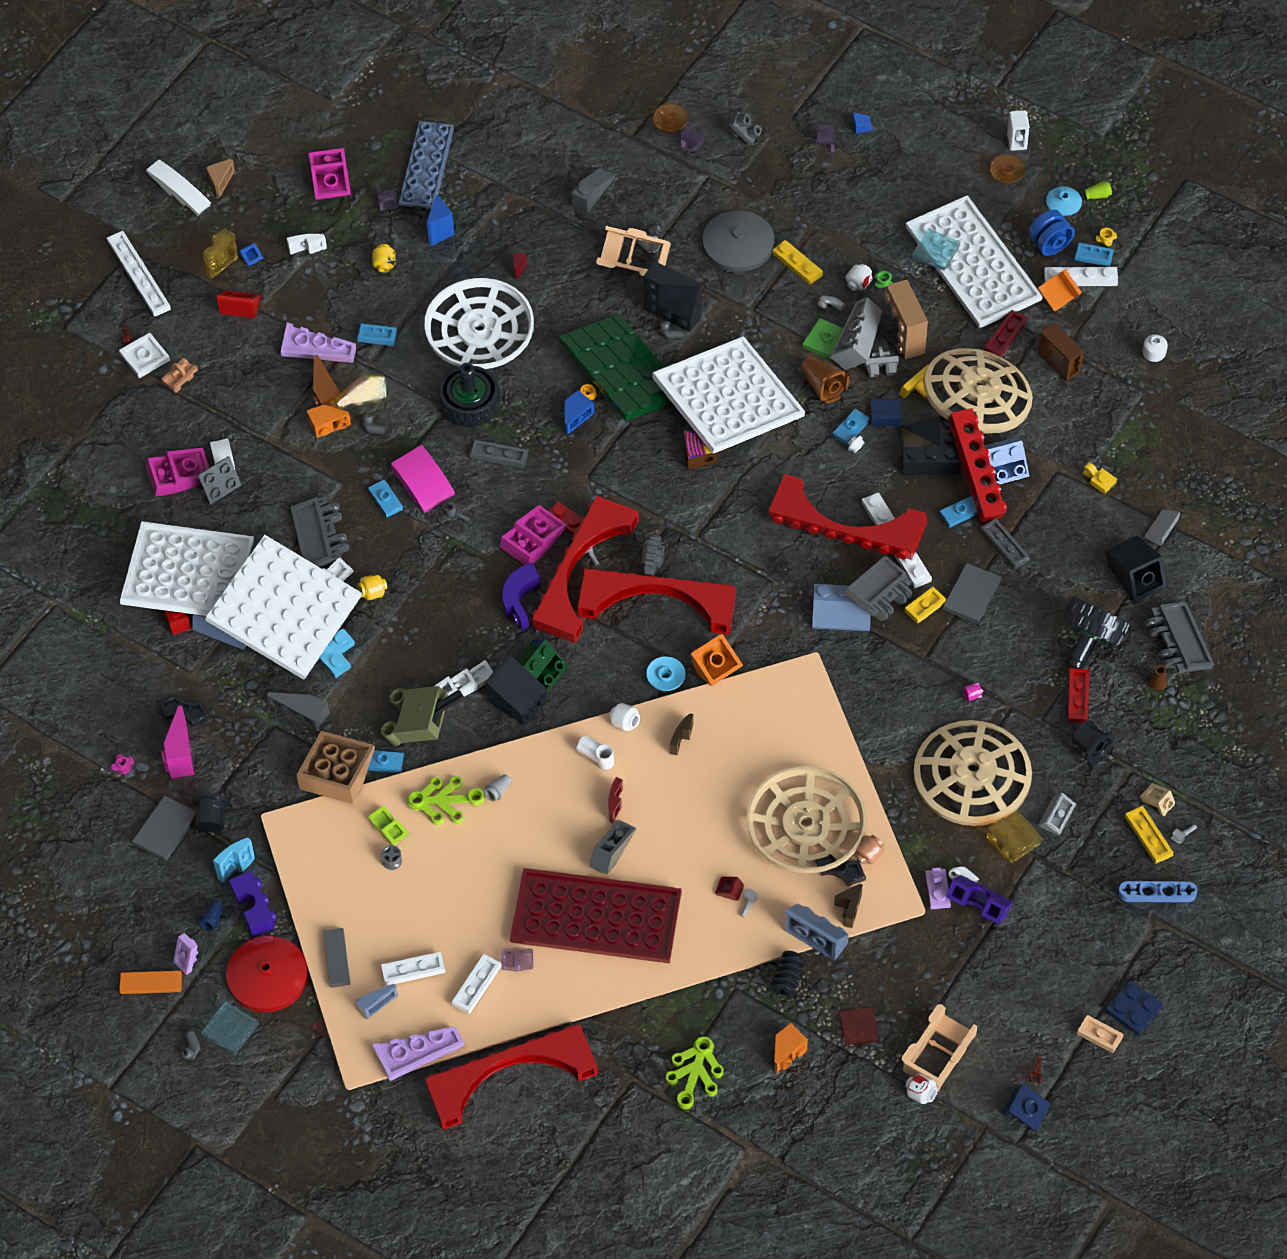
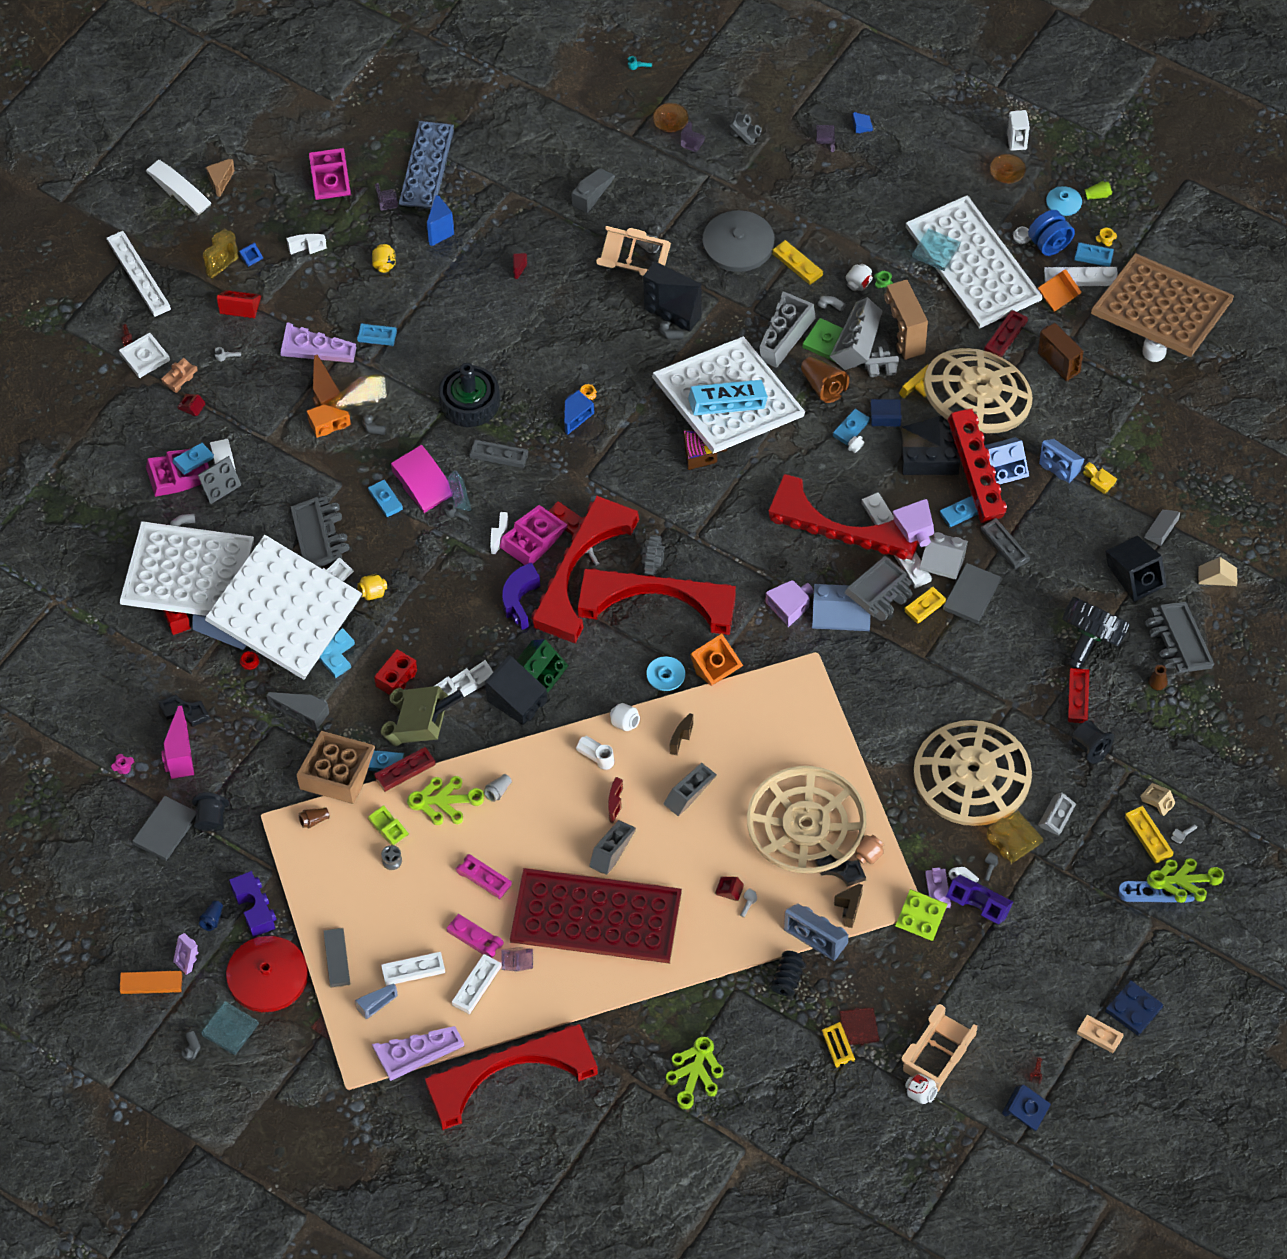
(183, 519): none -> light grey arm
(192, 404): none -> dark red slope
(193, 458): none -> dark azure plate
(221, 354): none -> light grey hand
(234, 857): medium azure slope -> none
(249, 655): none -> red plate
(312, 817): none -> reddish brown cone
(392, 671): none -> red brick
(405, 769): none -> dark red plate
(459, 491): none -> clear light blue slope
(474, 936): none -> dark pink plate
(479, 317): white dish -> none
(484, 876): none -> dark pink plate
(497, 533): none -> white slope
(618, 365): dark green piece -> none
(633, 64): none -> teal hand
(689, 789): none -> dark grey slope
(727, 397): none -> medium azure brick
(786, 328): none -> light grey wedge
(788, 1046): orange slope -> none
(789, 601): none -> lavender torso
(843, 1059): none -> yellow tile
(915, 522): none -> lavender torso
(921, 914): none -> lime hinge
(944, 555): none -> light grey slope
(972, 691): dark pink hose -> none
(992, 860): none -> dark grey hand
(1021, 235): none -> white plate
(1060, 460): none -> medium blue slope
(1159, 879): none -> lime plant
(1162, 305): none -> medium nougat plate
(1217, 573): none -> tan slope

